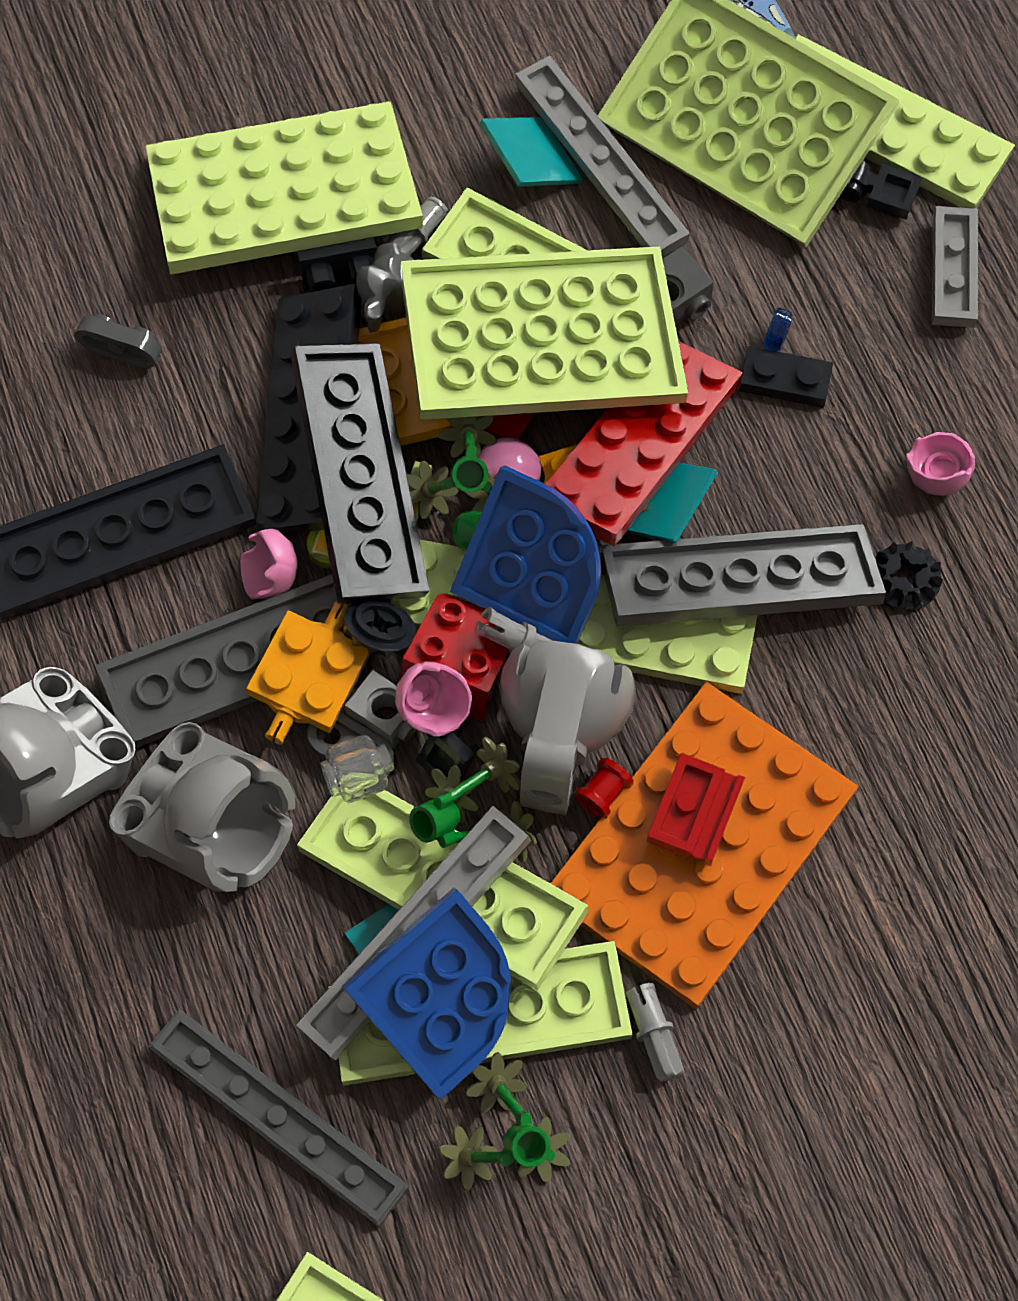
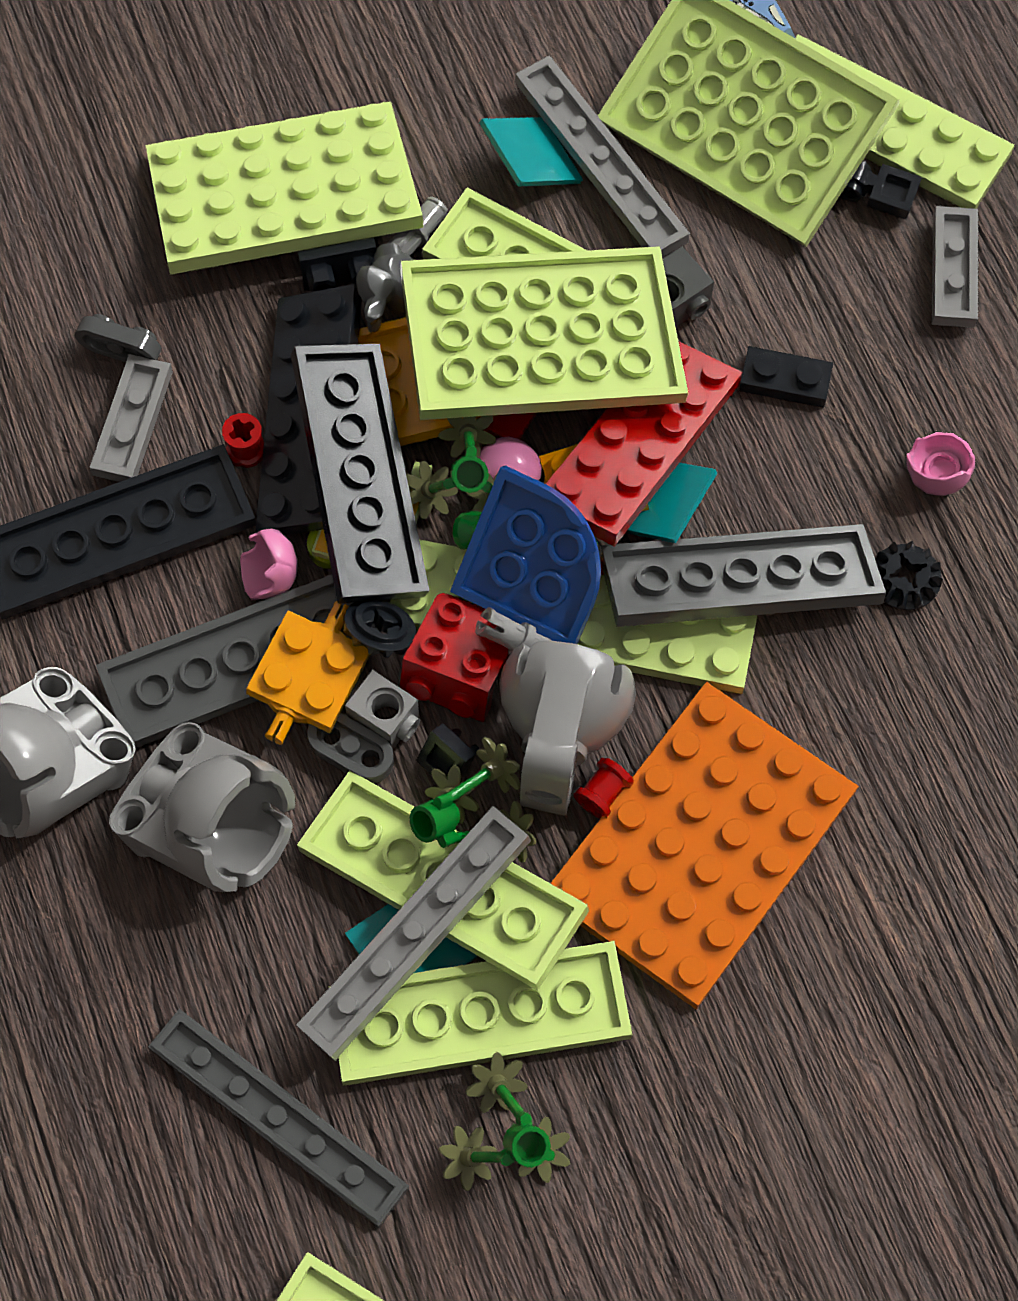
(131, 418): none -> light grey plate
(247, 428): none -> red bush
(356, 768): clear head -> none
(433, 698): bright pink hair -> none
(438, 992): blue plate -> none
(655, 1033): light grey axle -> none
(695, 809): red plate -> none
(778, 329): clear blue tile -> none

